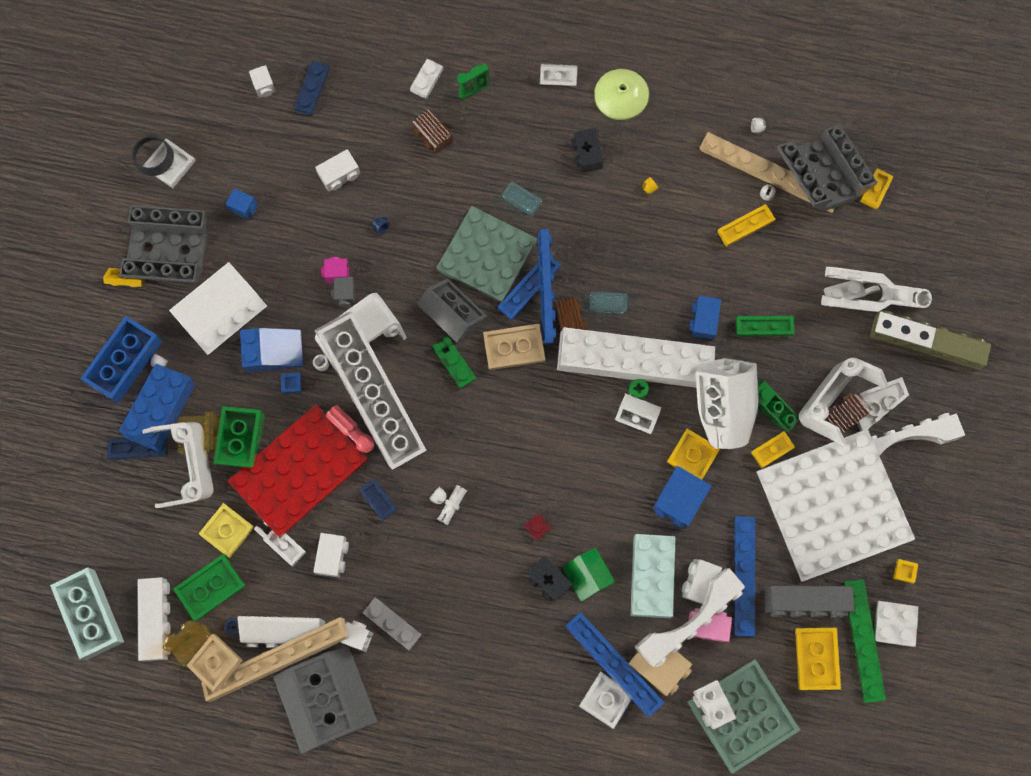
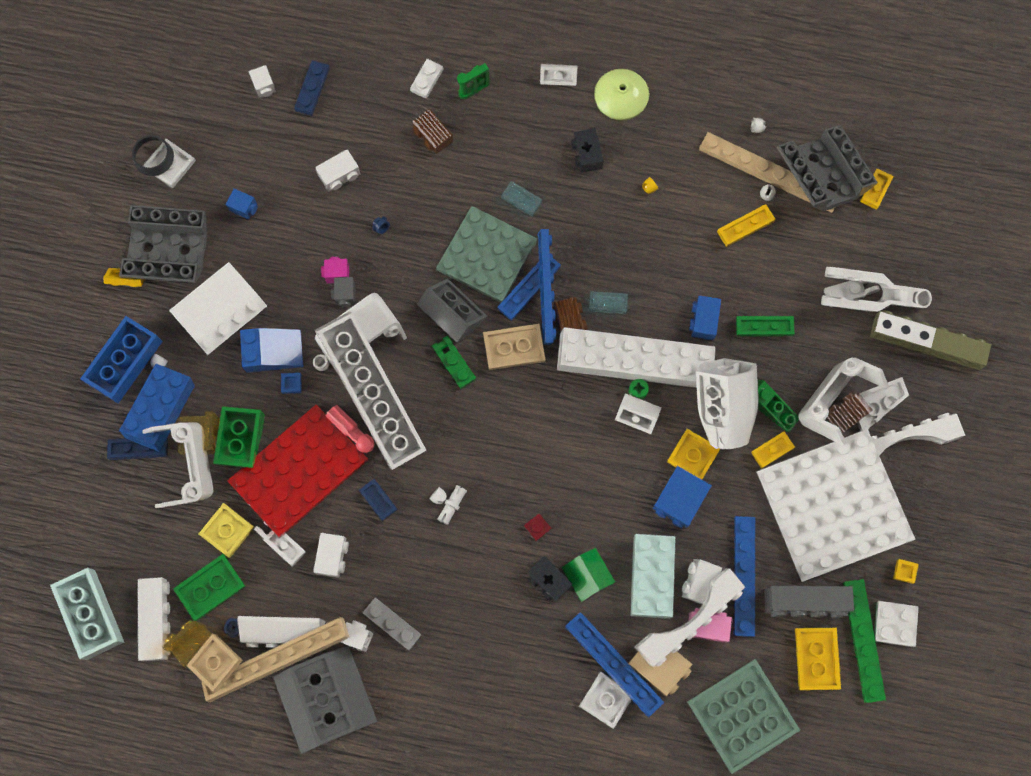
(714, 705): white brick -> none

